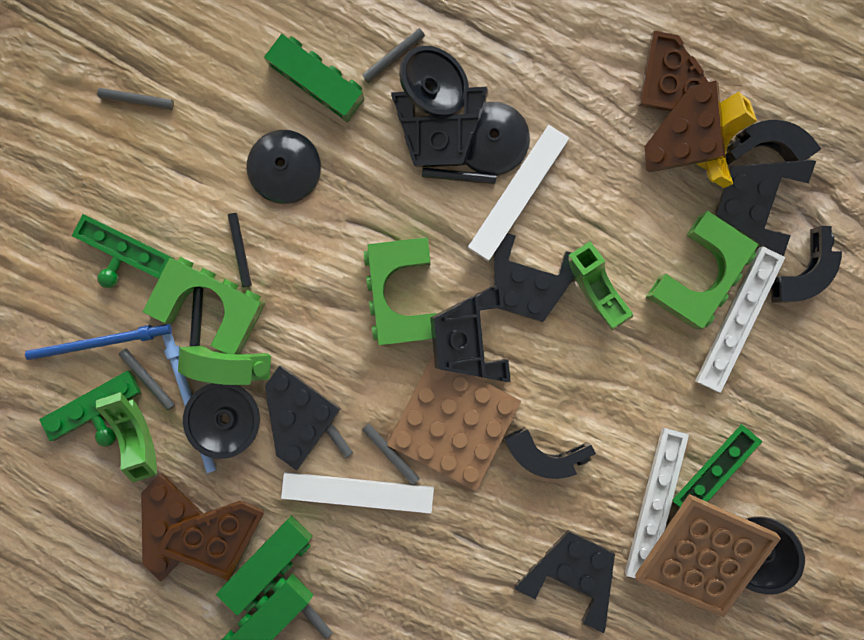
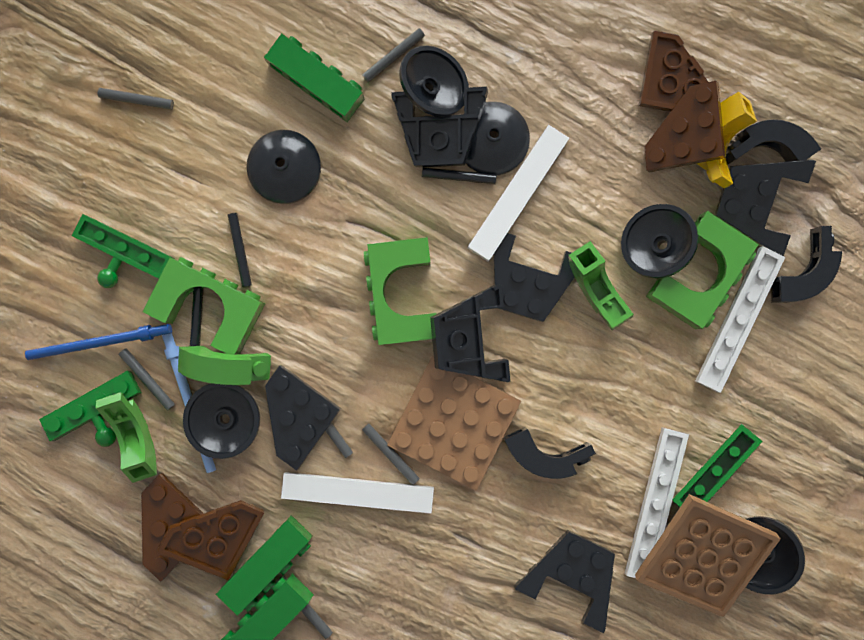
(649, 230): none -> black dish

